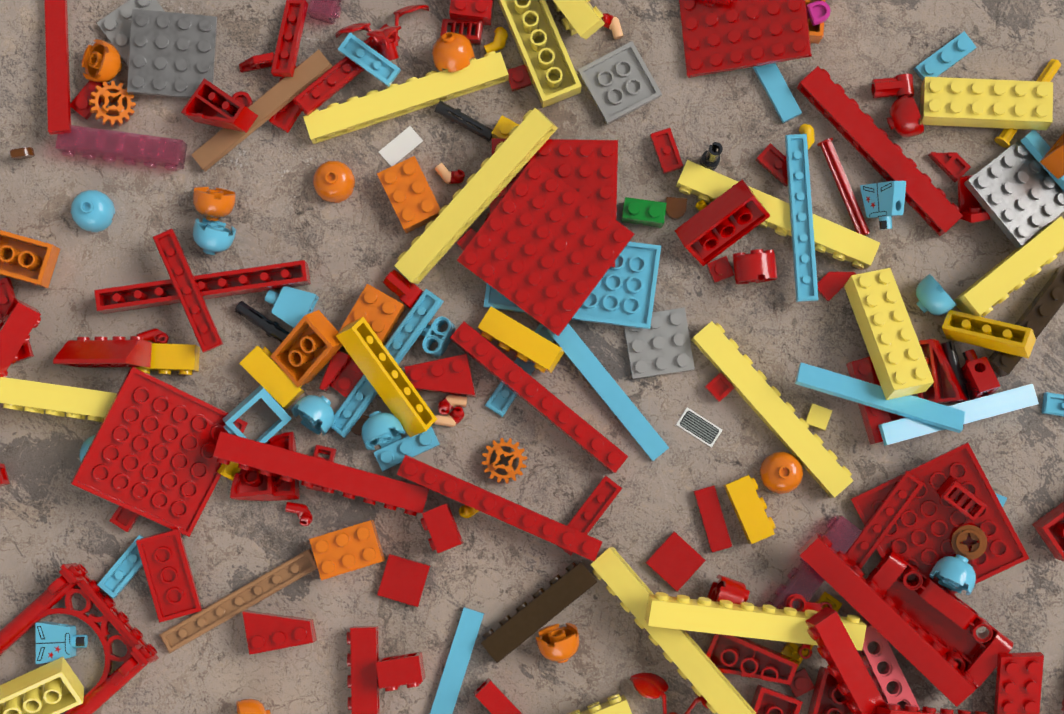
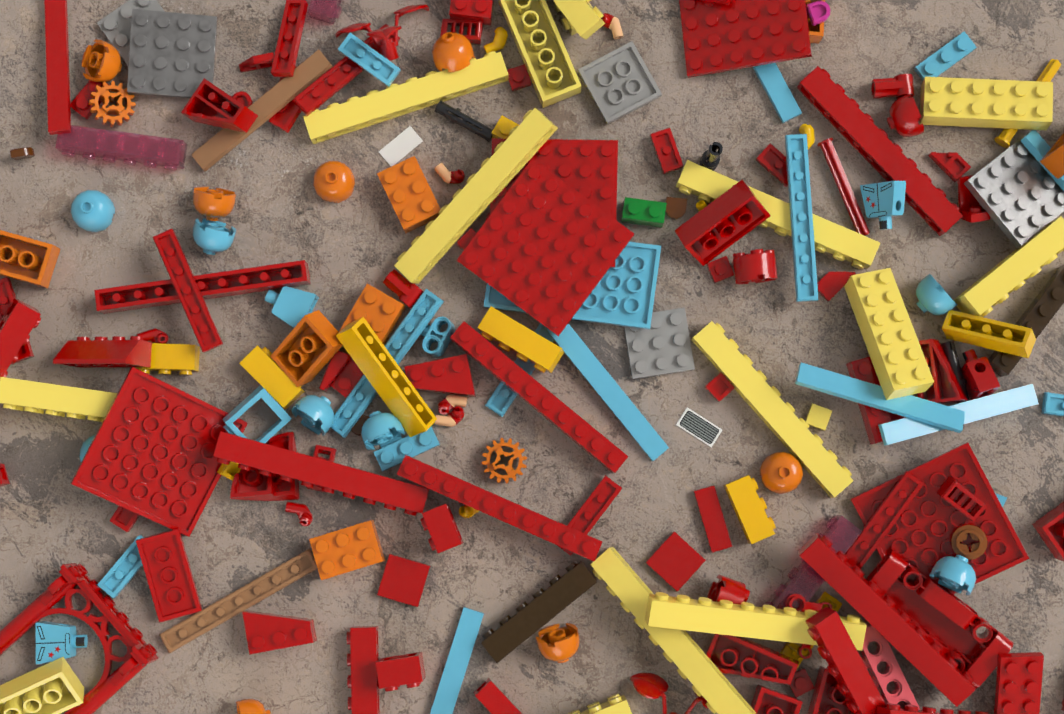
(270, 327): black pin -> none

